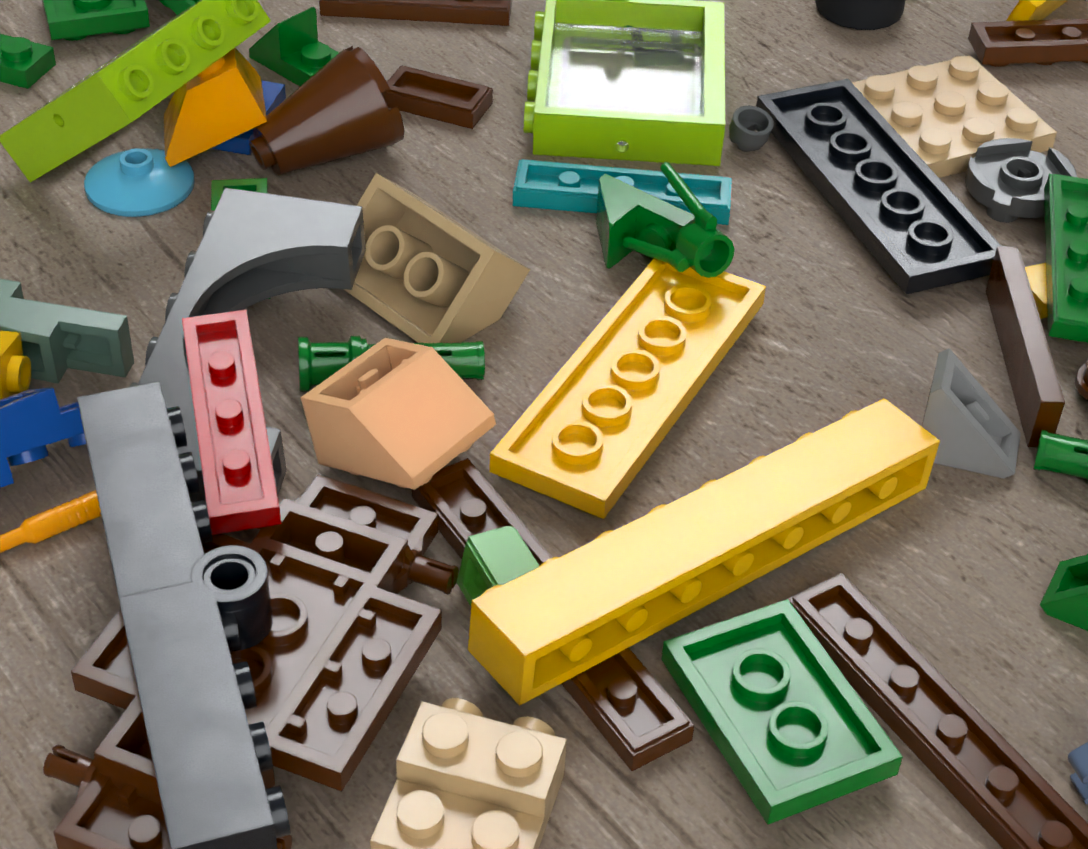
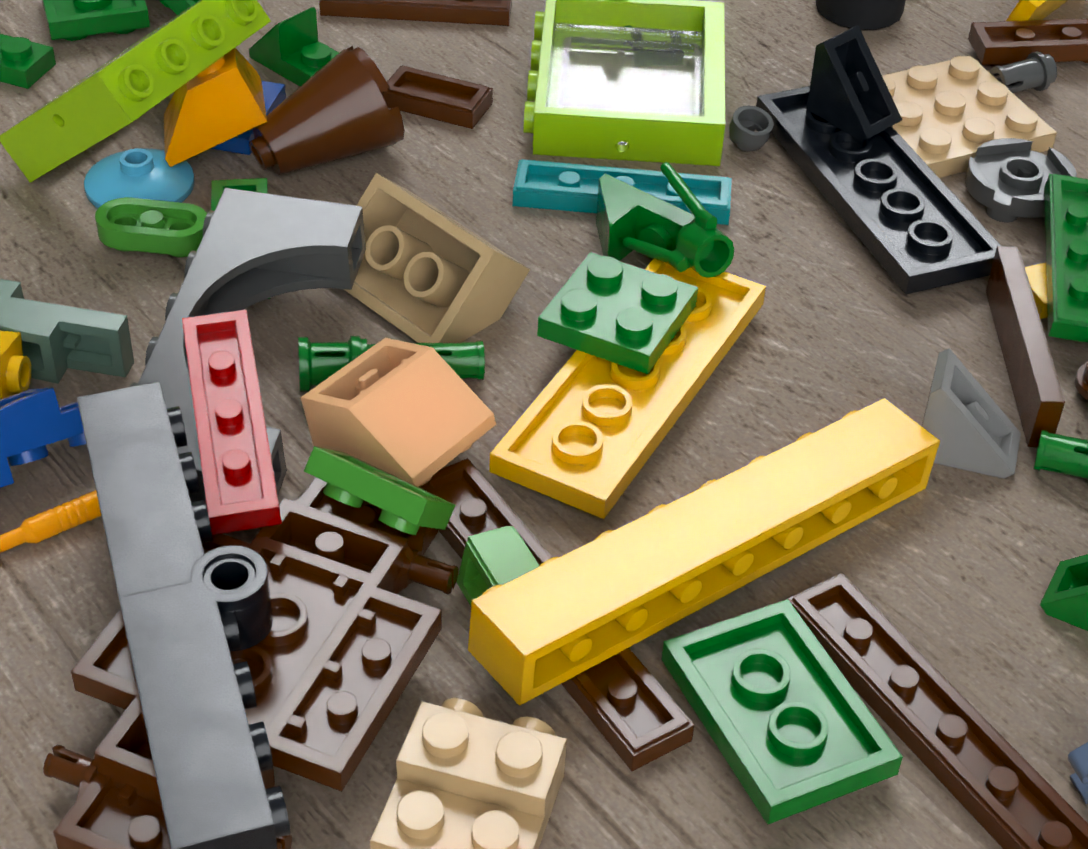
(150, 226): none -> bright green plate
(401, 503): none -> bright green plate
(618, 312): none -> plate
(850, 88): none -> black slope
(1034, 72): none -> dark grey pin

